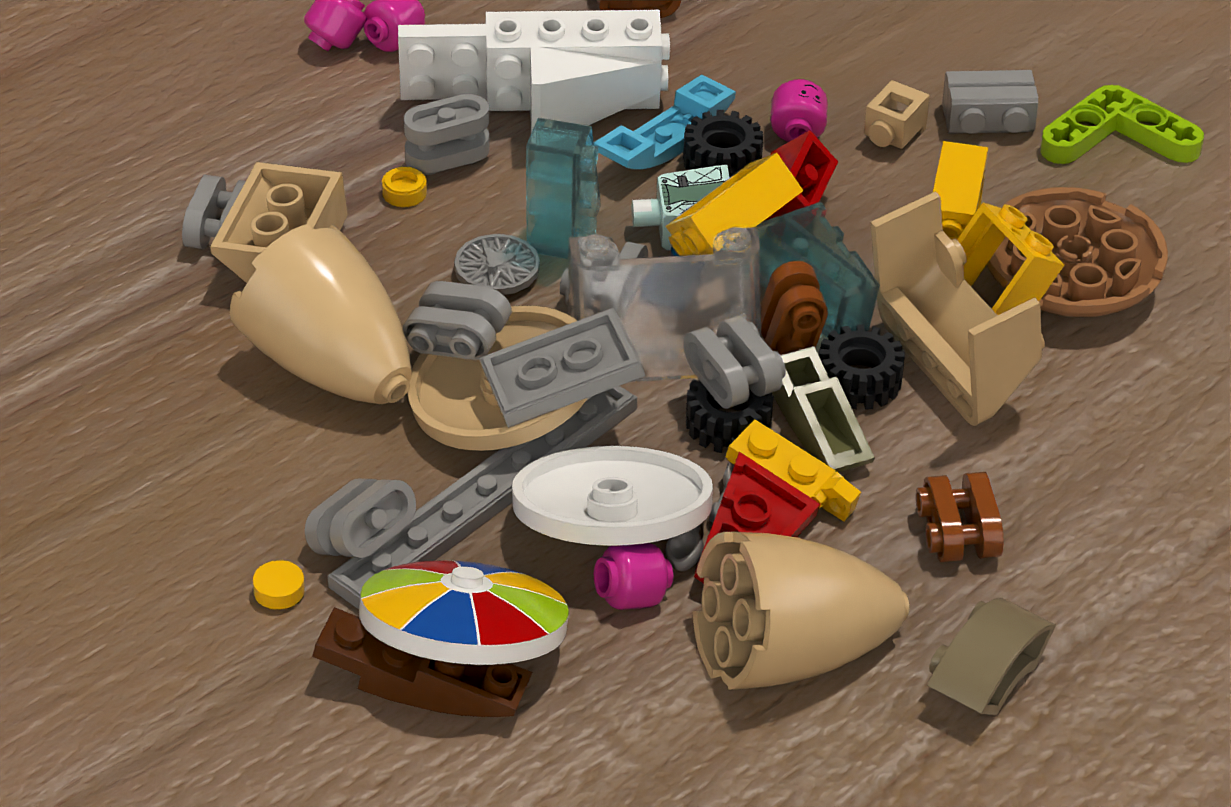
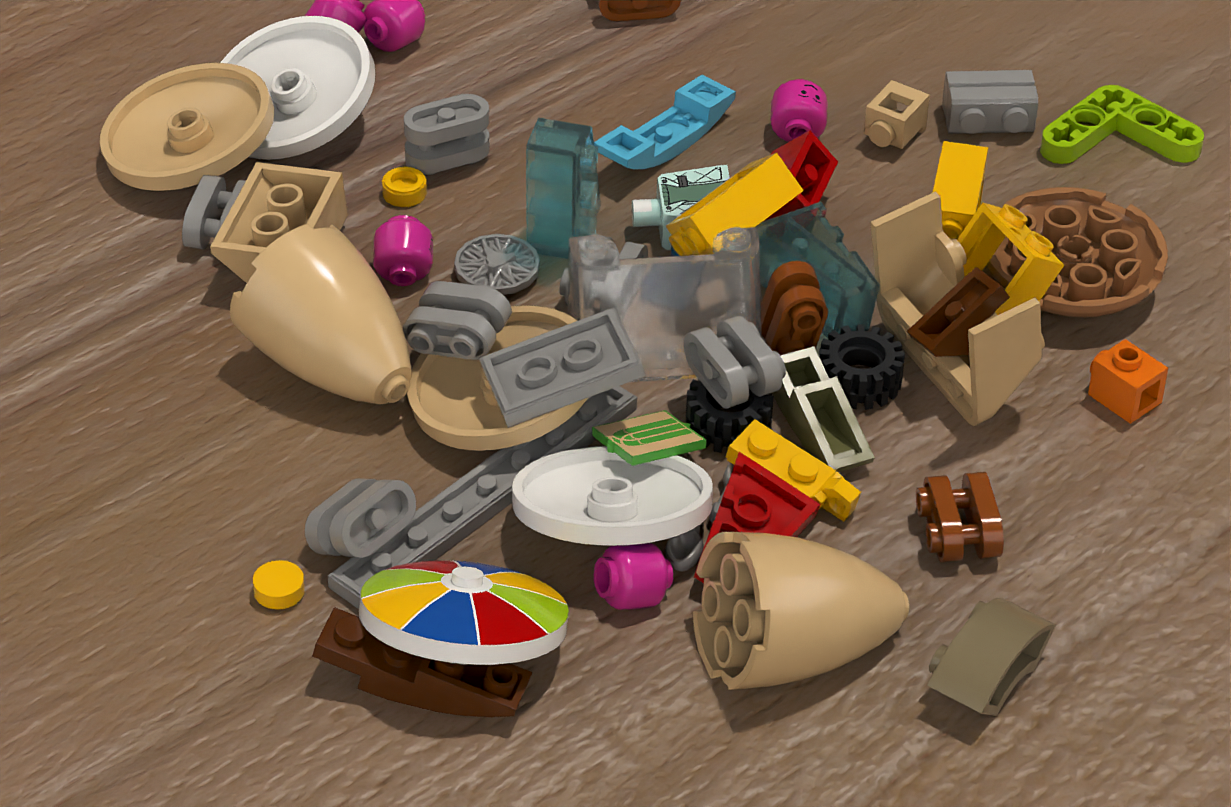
(187, 126): none -> tan dish
(315, 76): none -> white dish
(403, 249): none -> dark pink head
(541, 62): white wedge -> none
(648, 437): none -> piece
(722, 141): black tyre -> none
(966, 305): none -> reddish brown slope
(1127, 380): none -> orange brick

